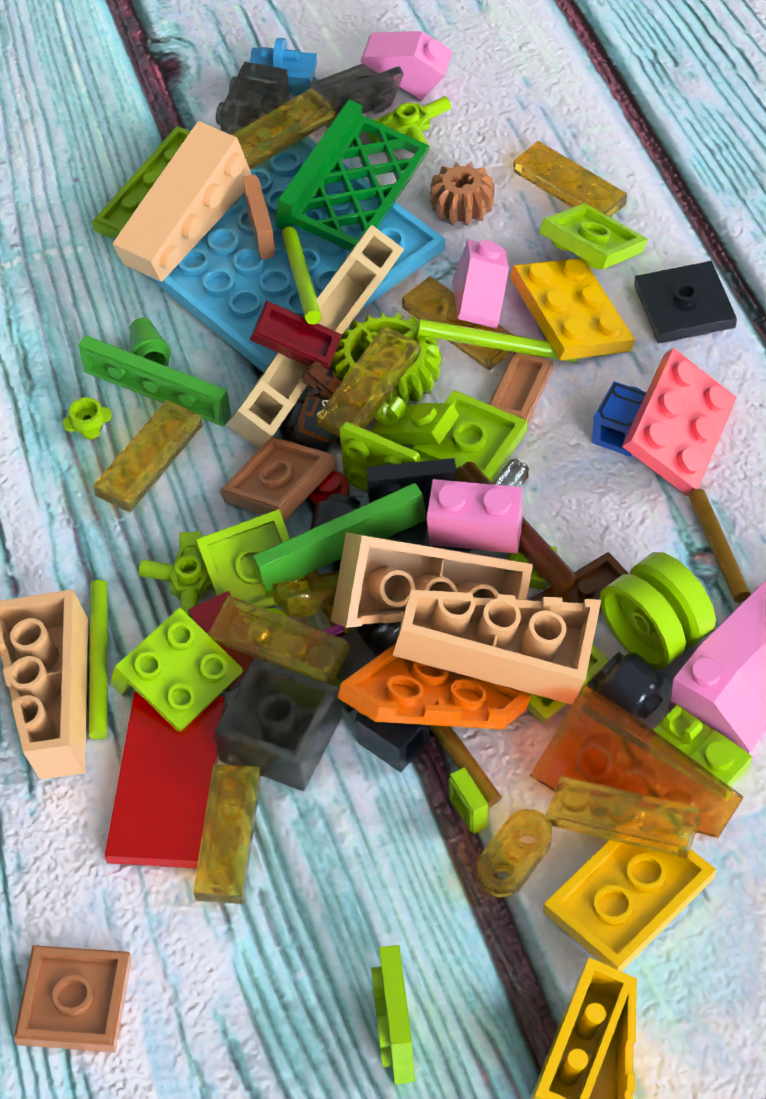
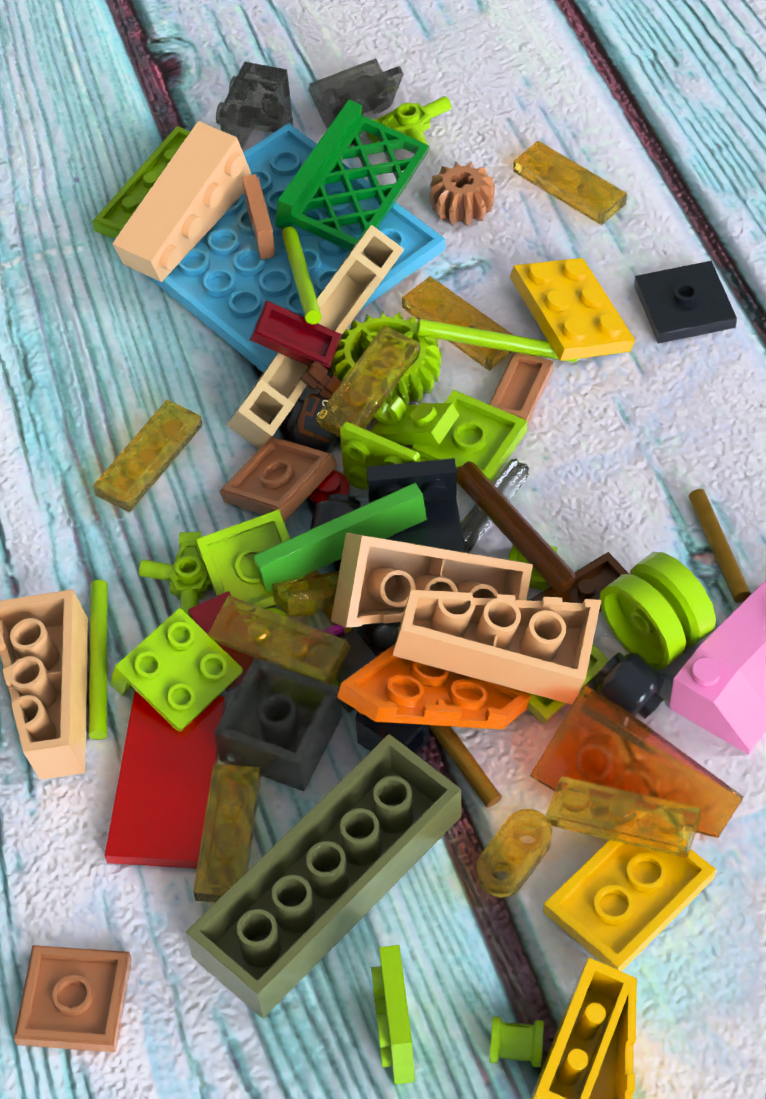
(86, 417): lime plate -> none
(148, 342): bright green cone -> none
(154, 380): bright green tile -> none
(284, 127): clear yellow plate -> none
(299, 65): dark azure hips -> none
(324, 875): none -> olive brick
(418, 55): bright pink slope -> none
(468, 801): lime tile -> none
(475, 516): bright pink brick -> none
(481, 282): bright pink slope -> none
(516, 1041): none -> lime bush
(592, 236): lime plate -> none
(616, 416): blue brick -> none
(679, 422): coral plate -> none
(704, 745): lime plate -> none

